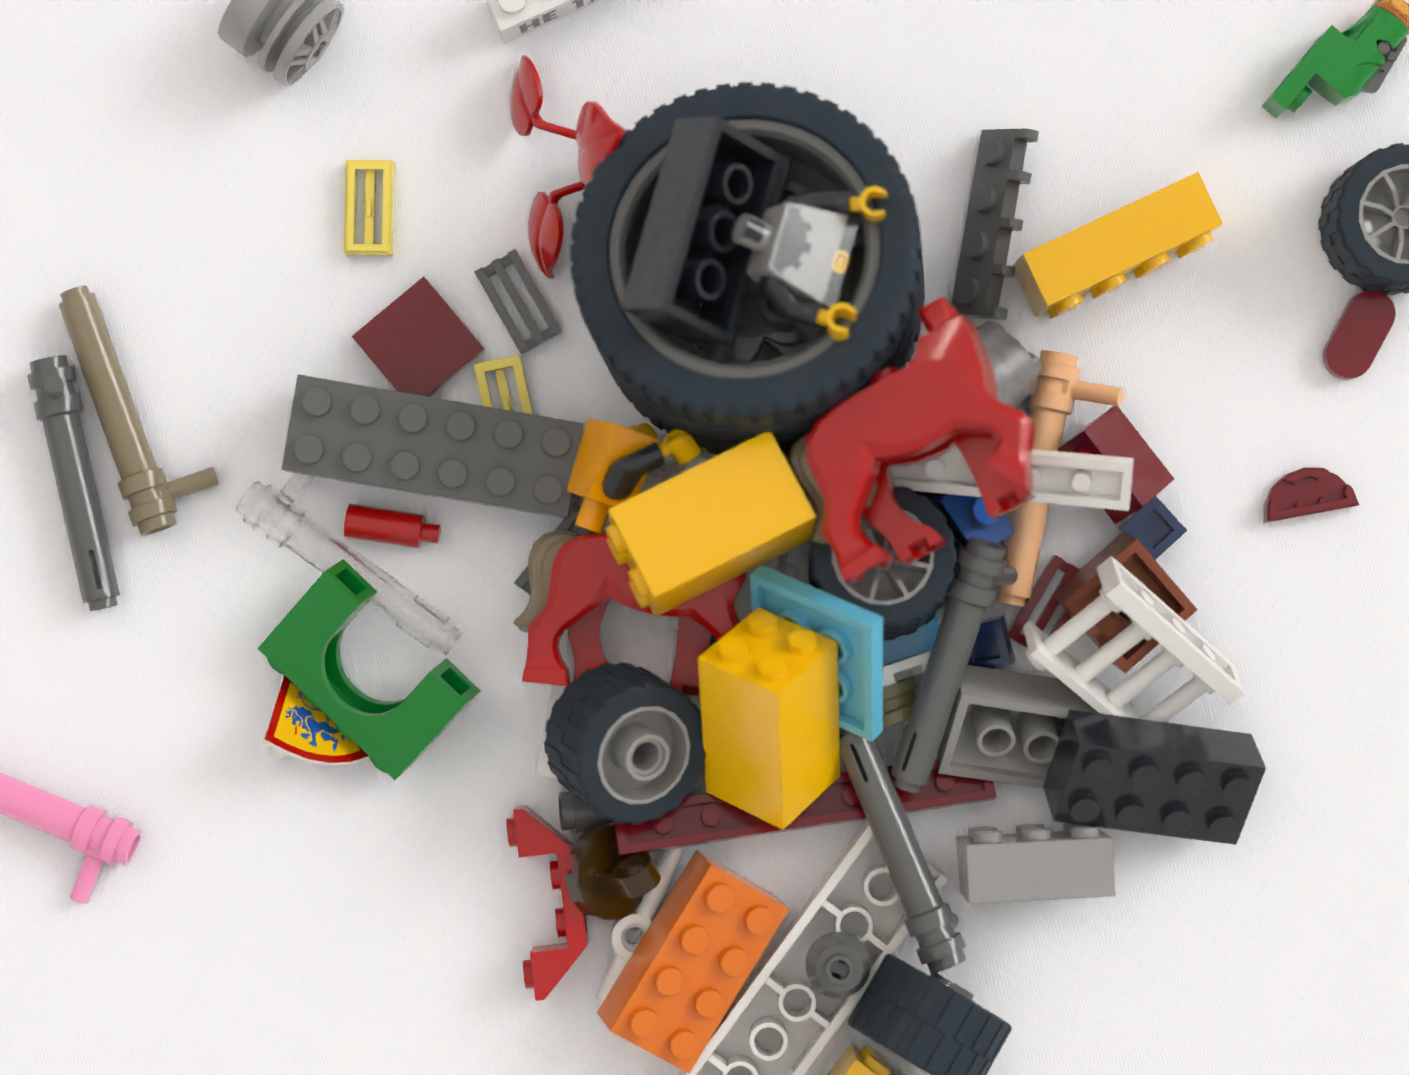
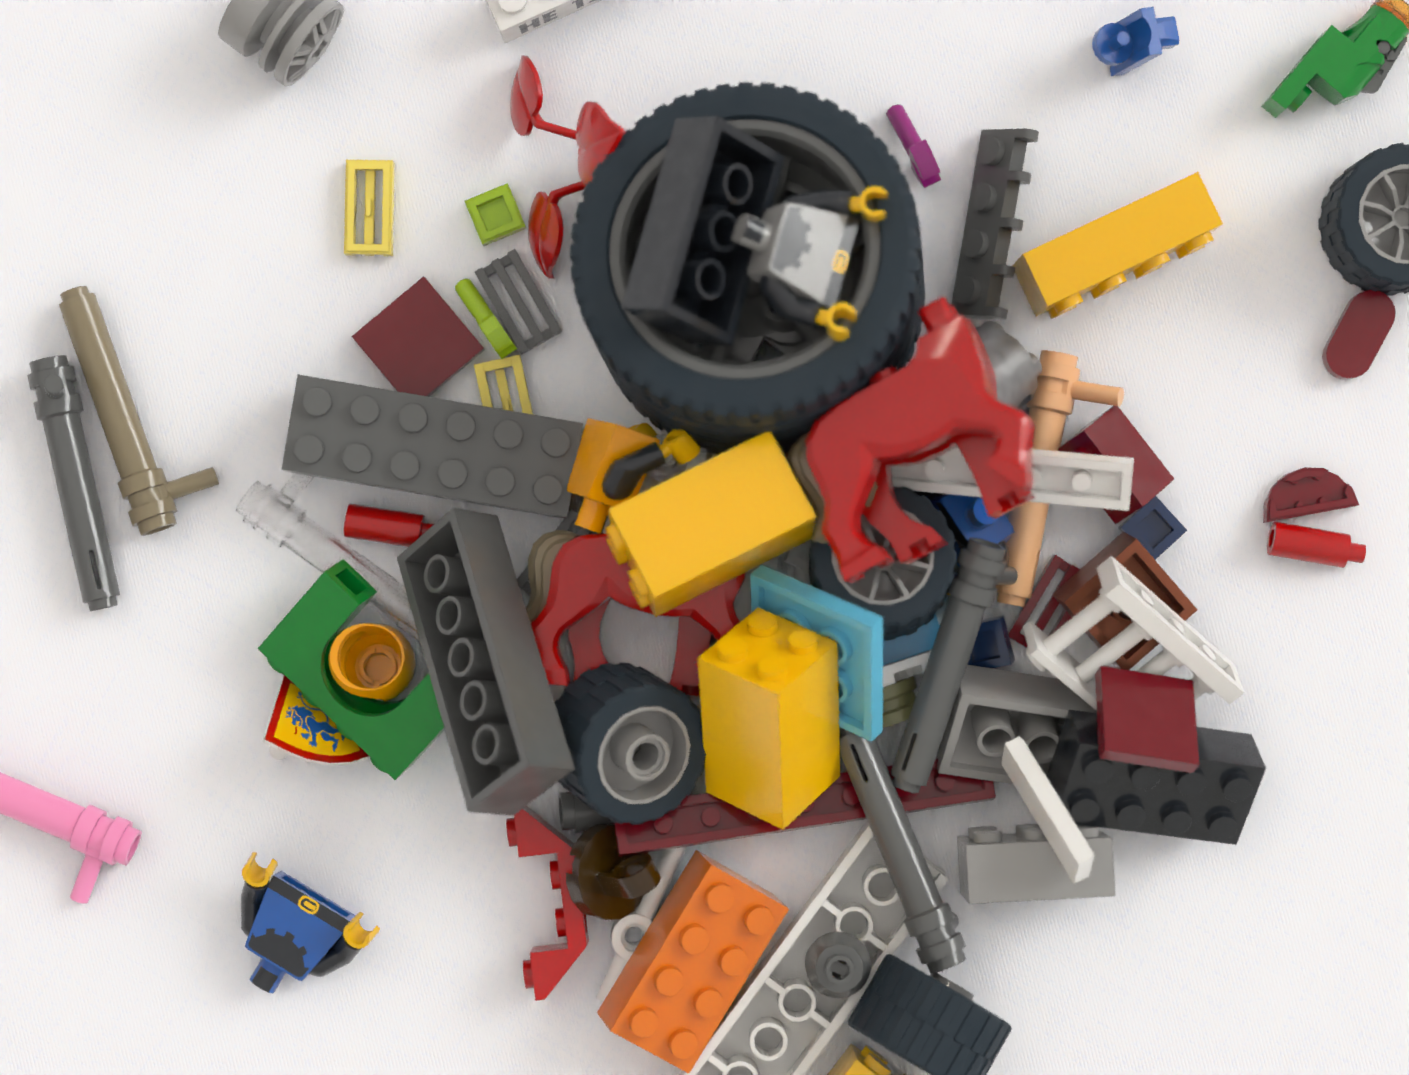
(295, 927): none -> torso
(372, 661): none -> light orange helmet
(484, 663): none -> dark grey brick
(485, 318): none -> lime bar
(495, 214): none -> lime tile
(921, 157): none -> magenta bar
(1047, 809): none -> white tile
(1134, 40): none -> blue hips
(1146, 719): none -> dark red tile
(1313, 545): none -> red cylinder

